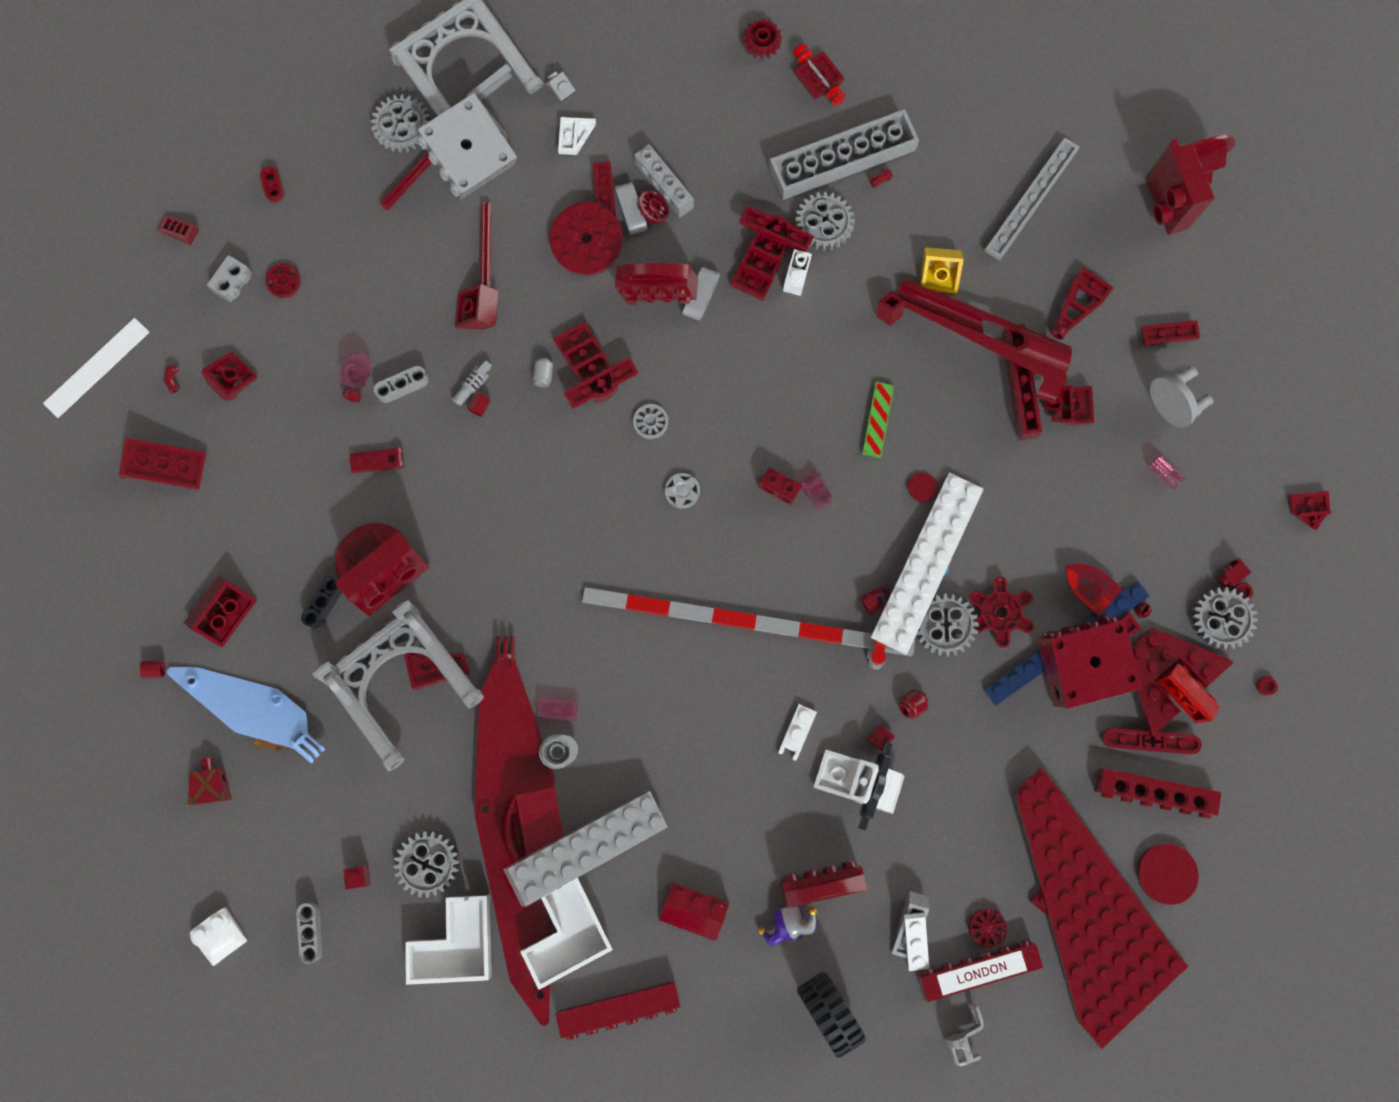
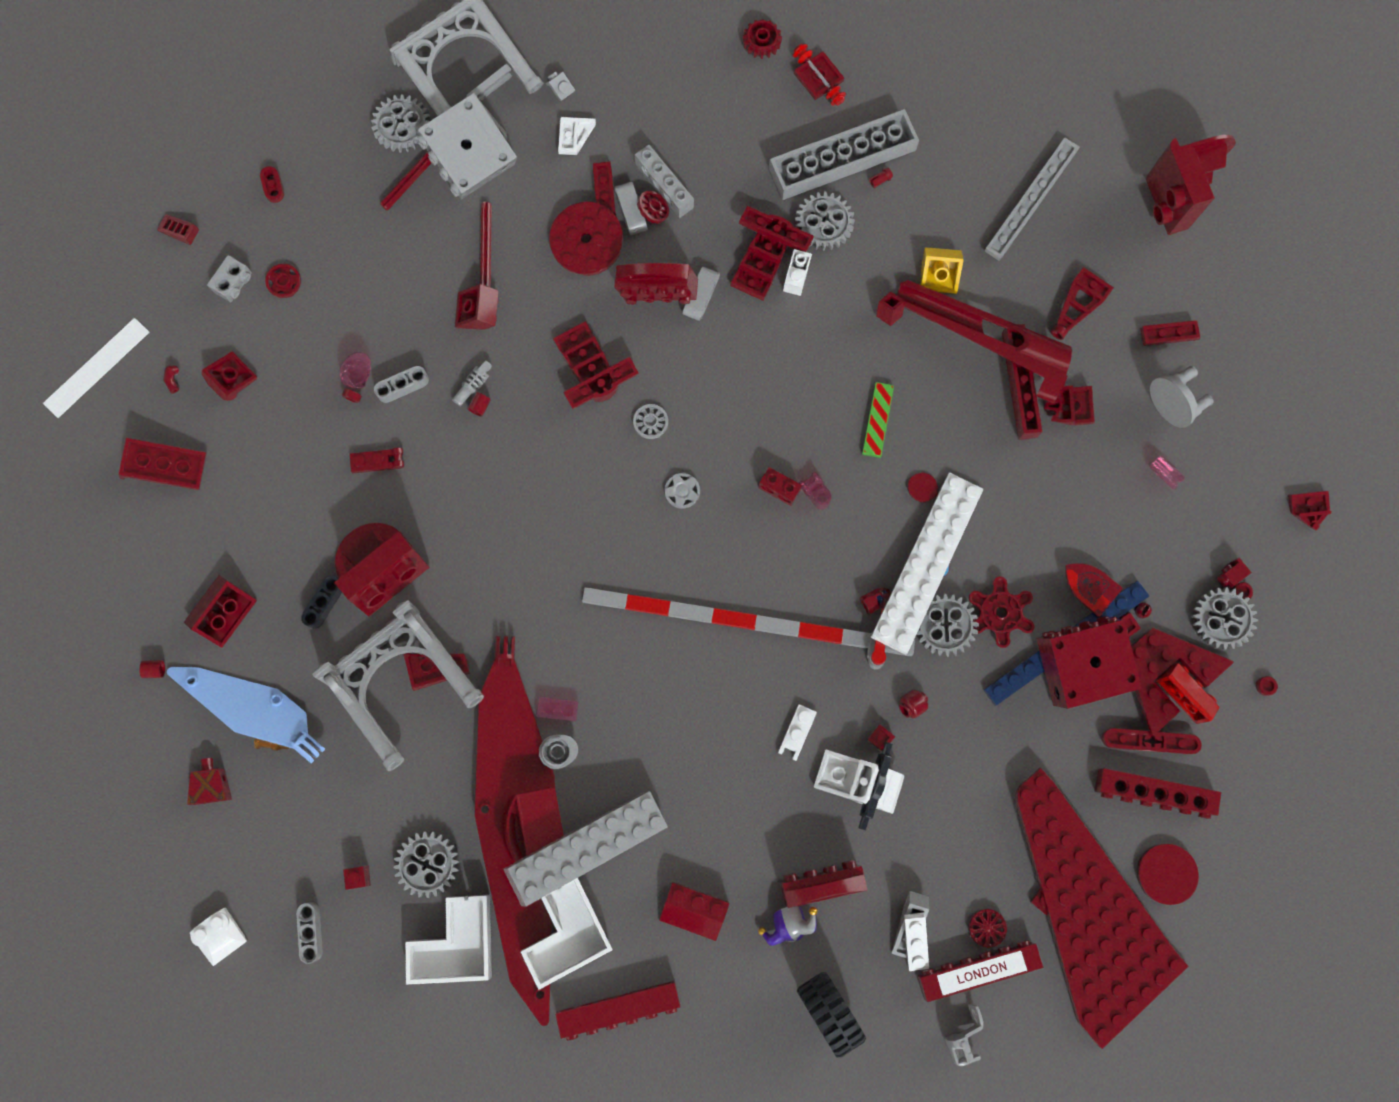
(542, 372): light grey brick -> none

